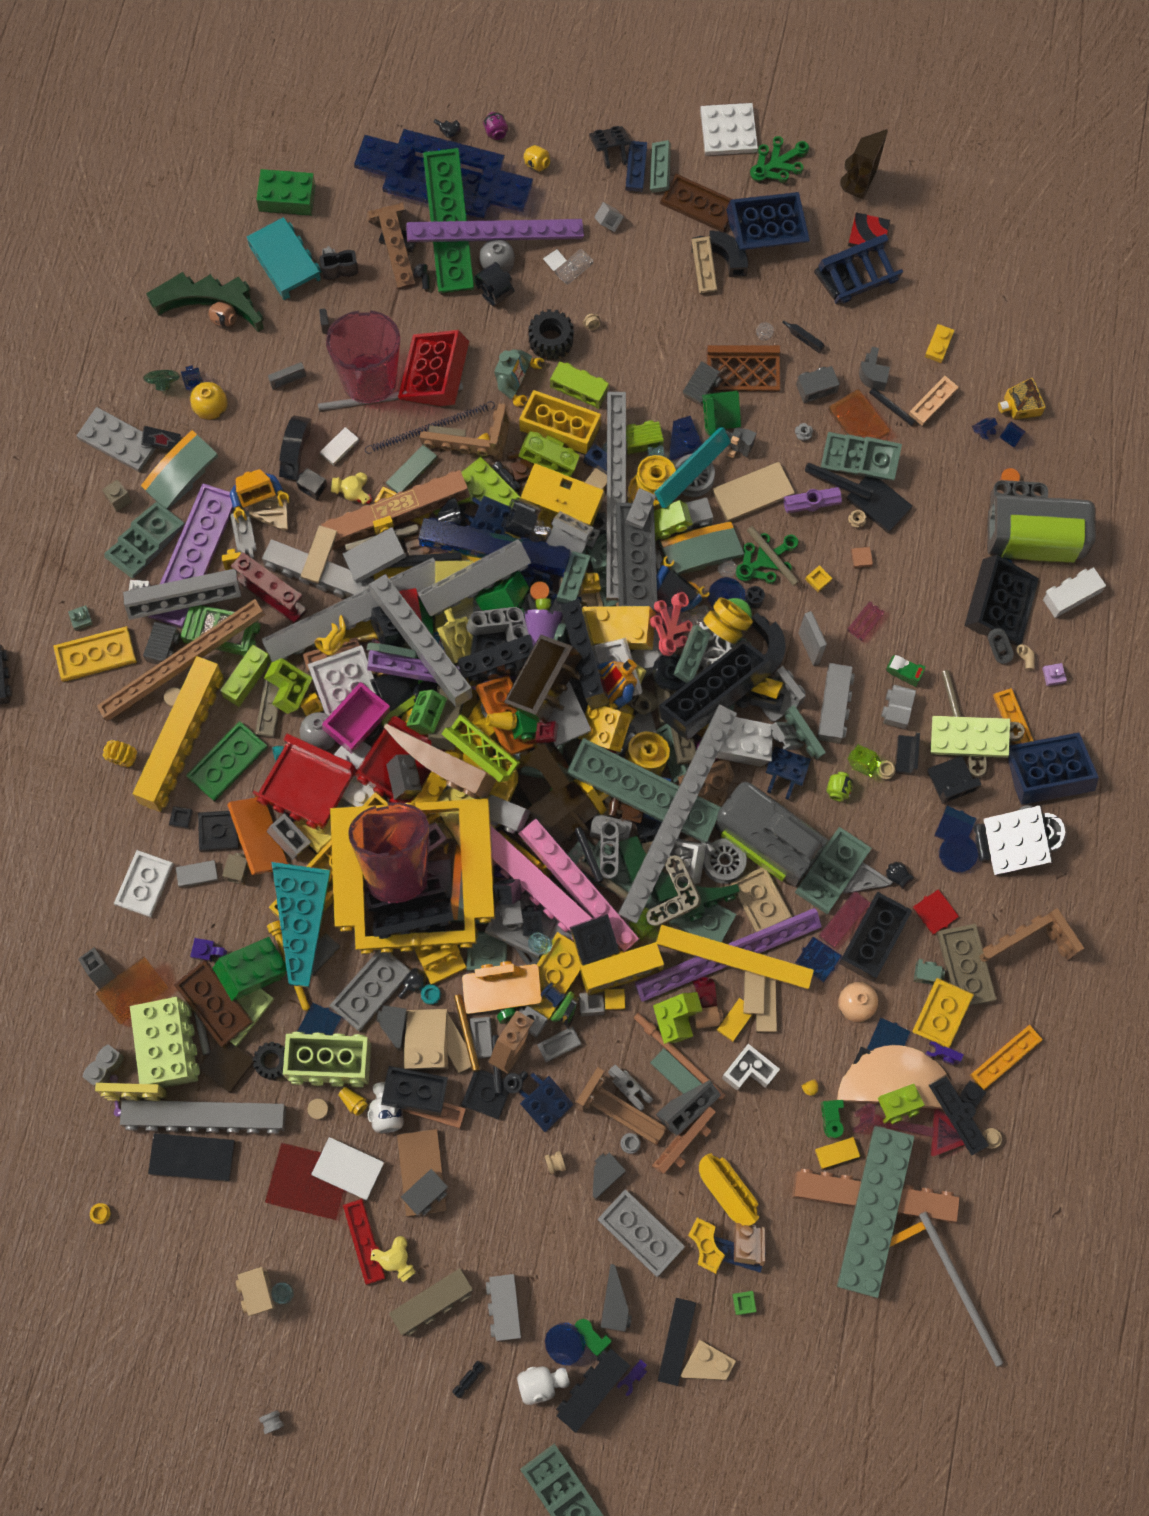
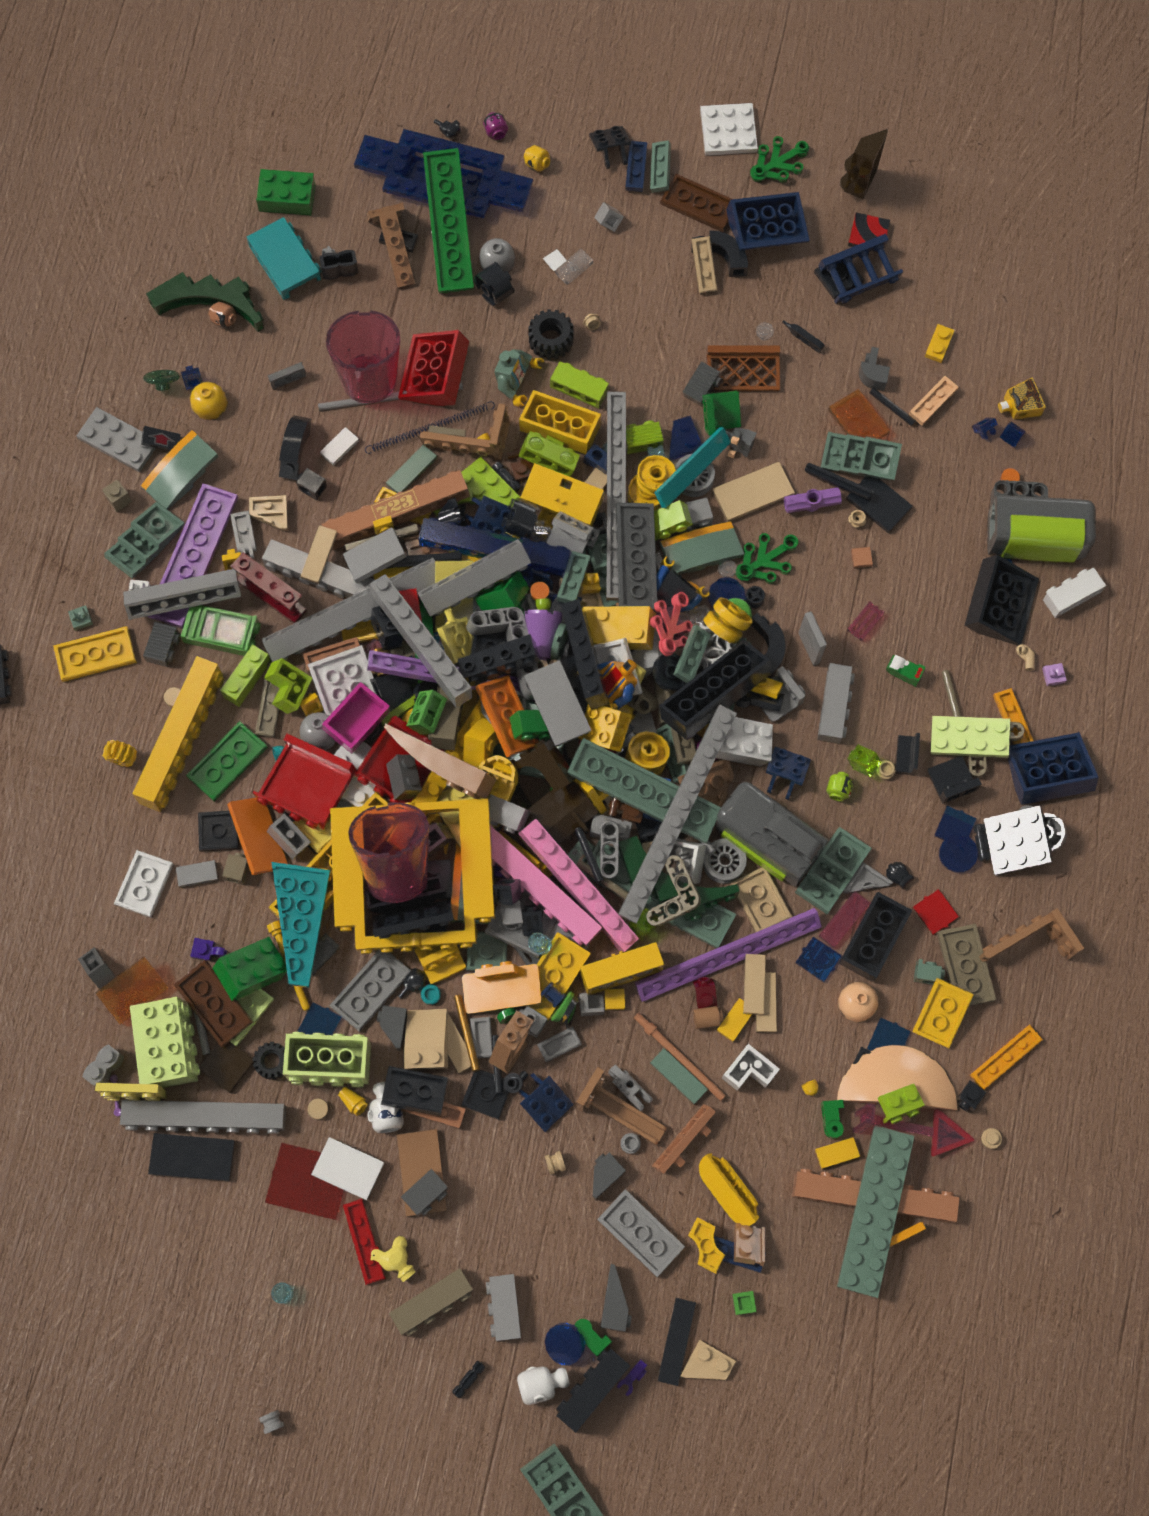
(100, 1213): yellow plate -> none
(180, 660): medium nougat plate -> none
(180, 817): black tile -> none
(253, 488): light orange torso -> none
(256, 1291): tan brick -> none
(324, 320): black tile -> none
(334, 640): yellow piece -> none
(352, 488): light yellow animal -> none
(391, 649): sand green tile -> none
(421, 271): black plate -> none
(476, 754): lime fence -> none
(494, 230): medium lavender plate -> none
(502, 720): yellow cone -> none
(544, 679): dark brown piece -> none
(546, 732): dark red tile -> none
(594, 939): black plate -> none
(640, 508): light grey plate -> none
(673, 1016): lime brick -> none
(686, 1108): dark grey slope -> none
(734, 957): yellow tile -> none
(772, 555): dark tan bar -> none
(786, 733): light grey plate -> none
(803, 436): light grey plate -> none
(804, 732): sand green plate -> none
(817, 384): dark grey brick -> none
(818, 578): yellow tile -> none
(899, 706): light grey brick -> none
(949, 1056): dark purple plate -> none
(959, 1114): black hinge -> none
(961, 1289): light grey piece -> none
(1000, 644): dark grey plate -> none

